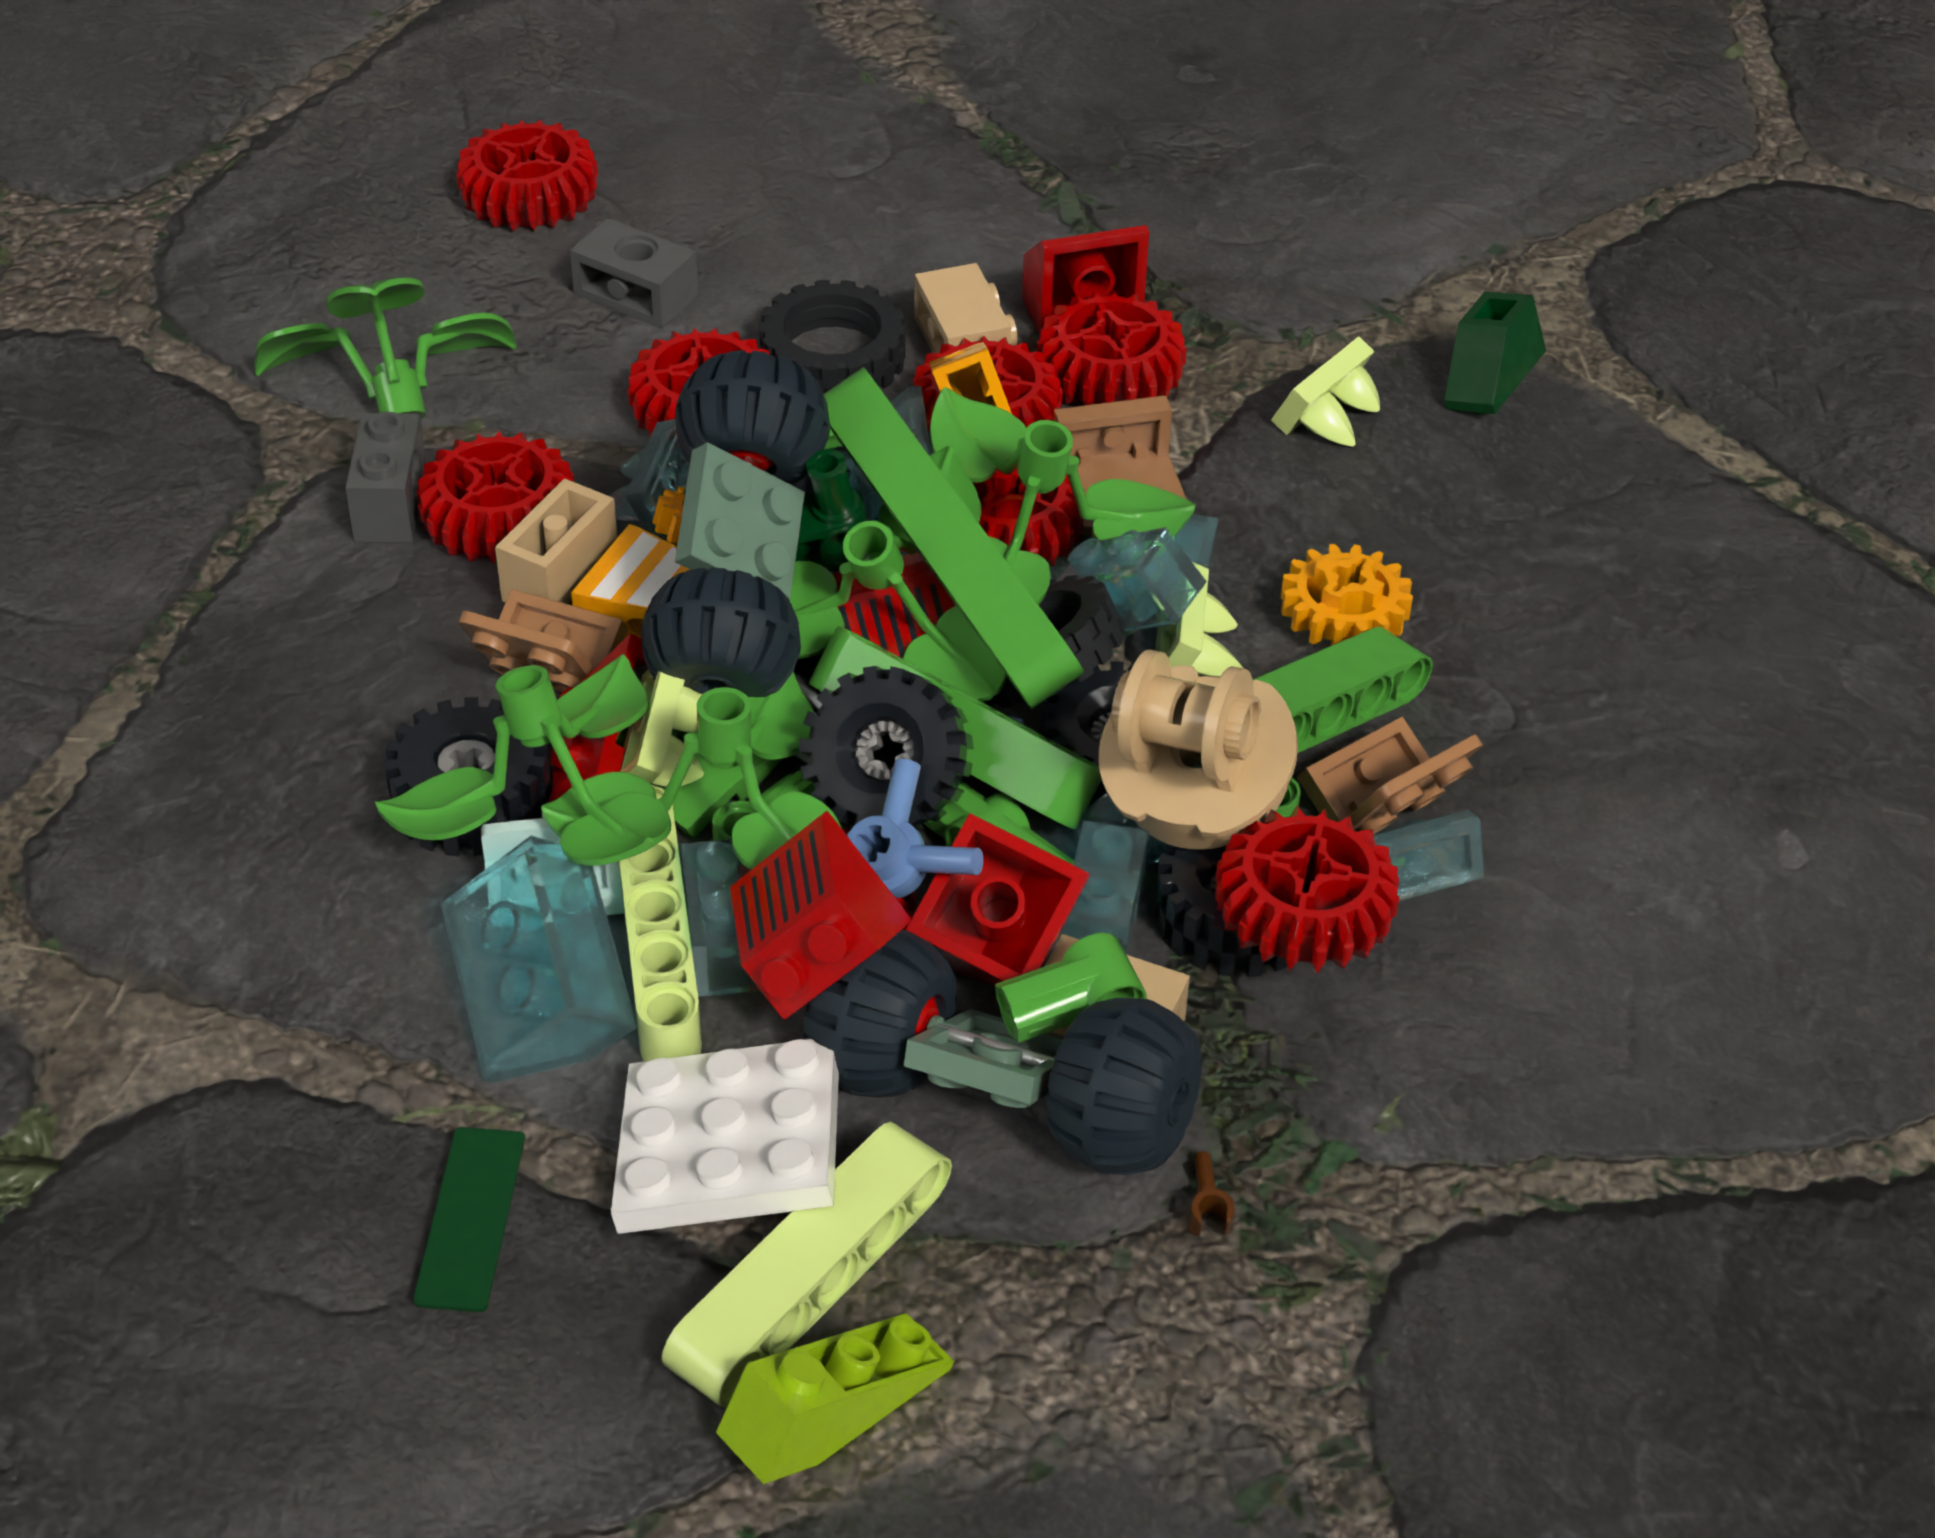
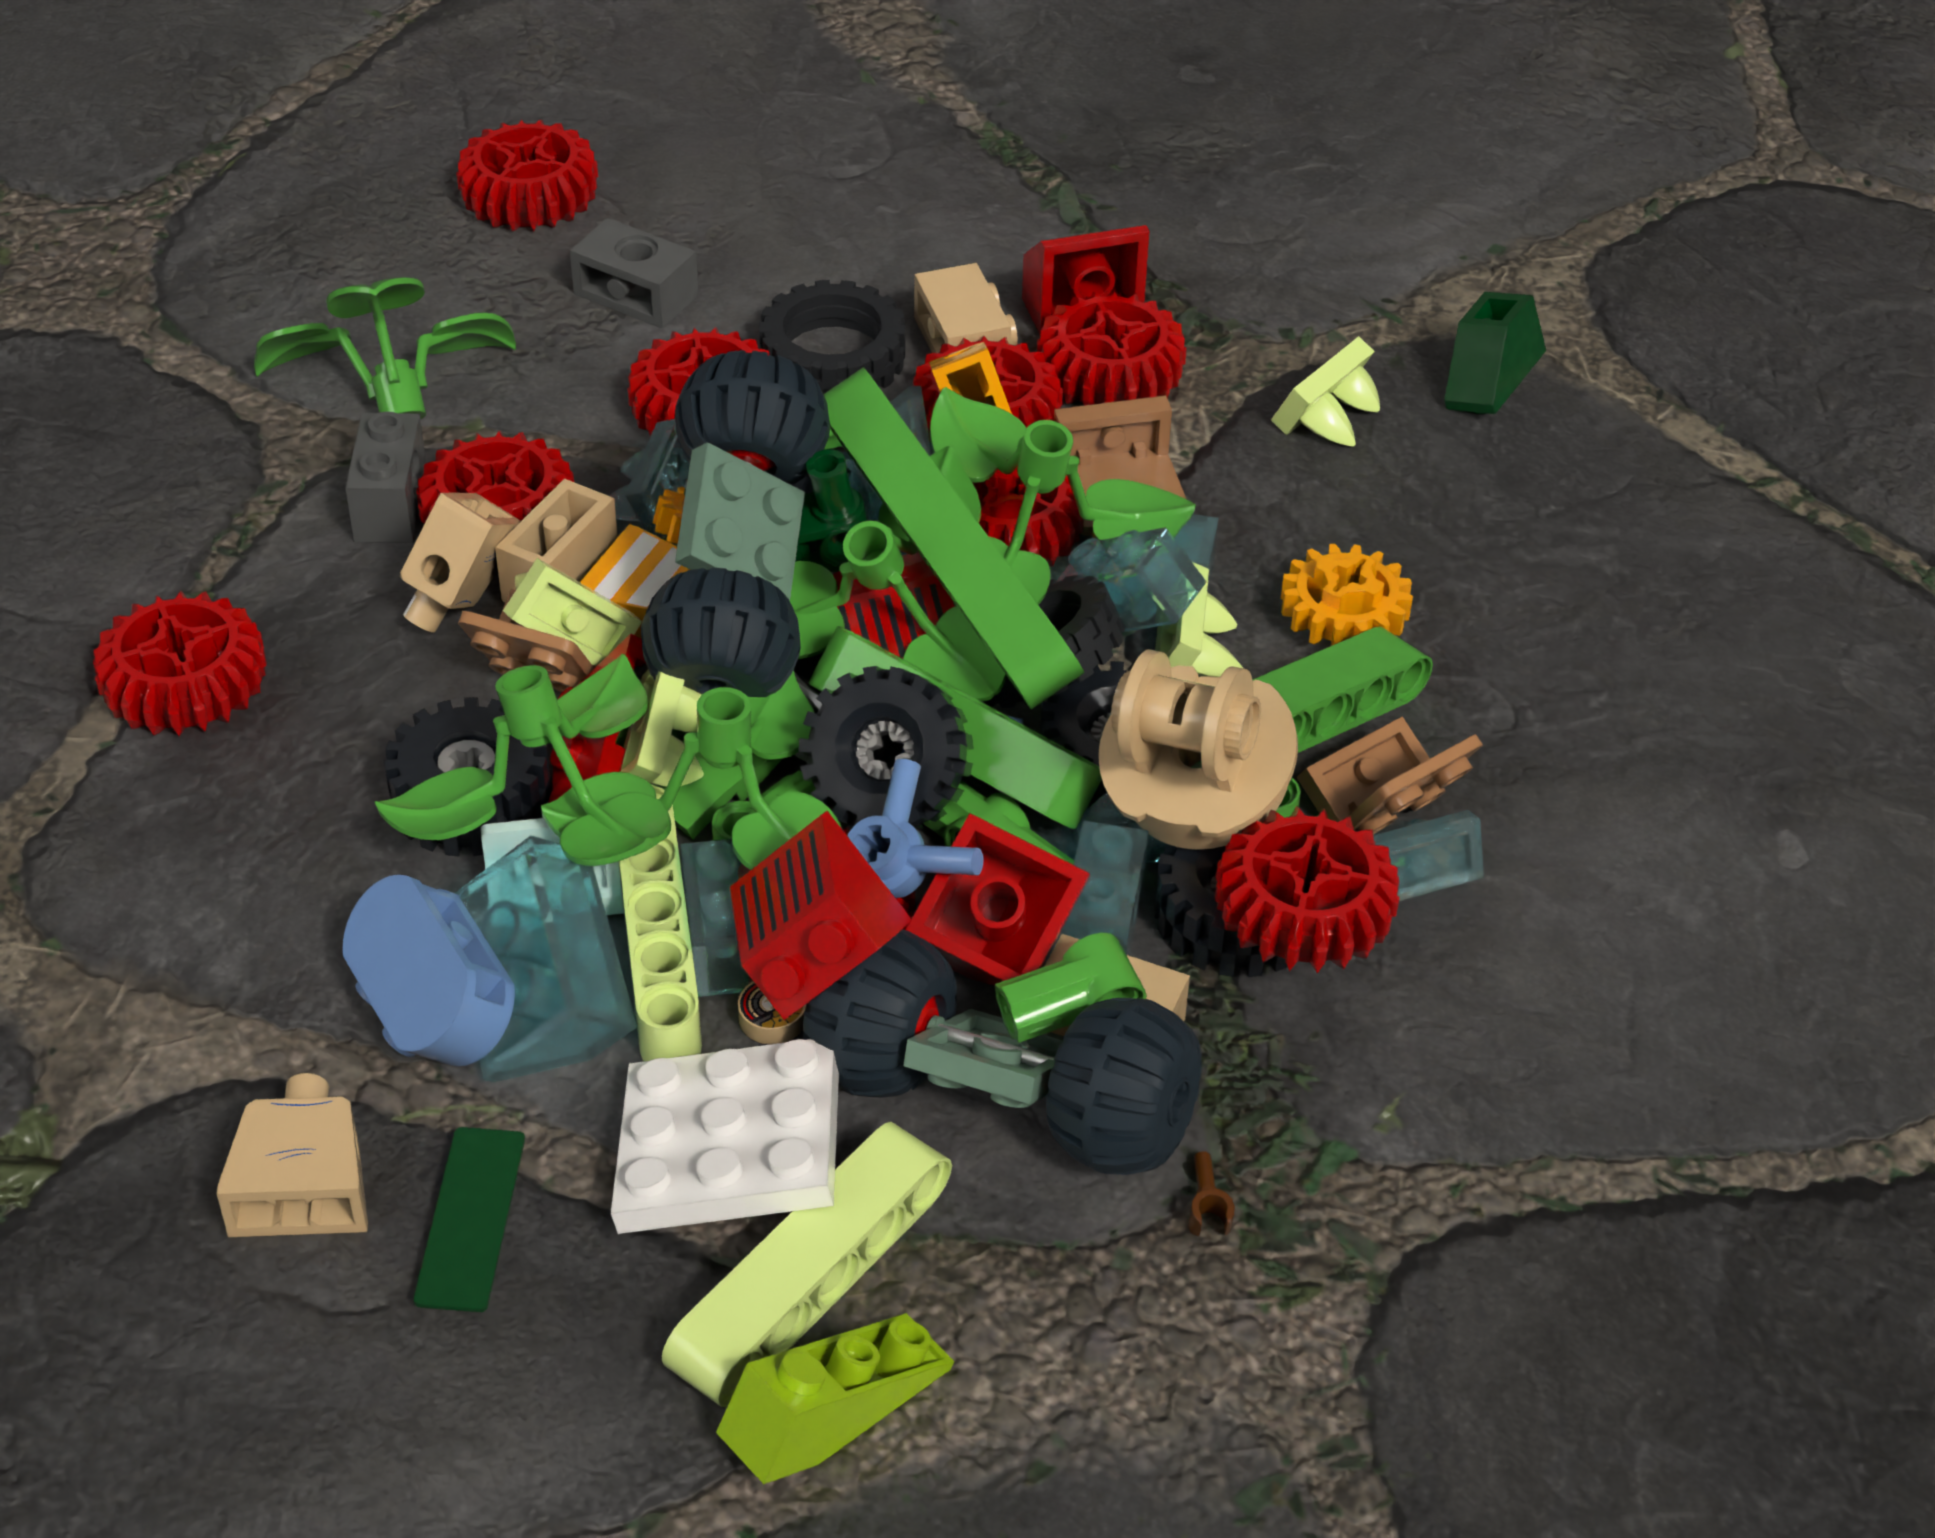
(179, 663): none -> red gear
(294, 1166): none -> tan torso
(427, 972): none -> medium blue brick
(454, 556): none -> tan torso
(568, 609): none -> yellowish green tile
(762, 1021): none -> tile

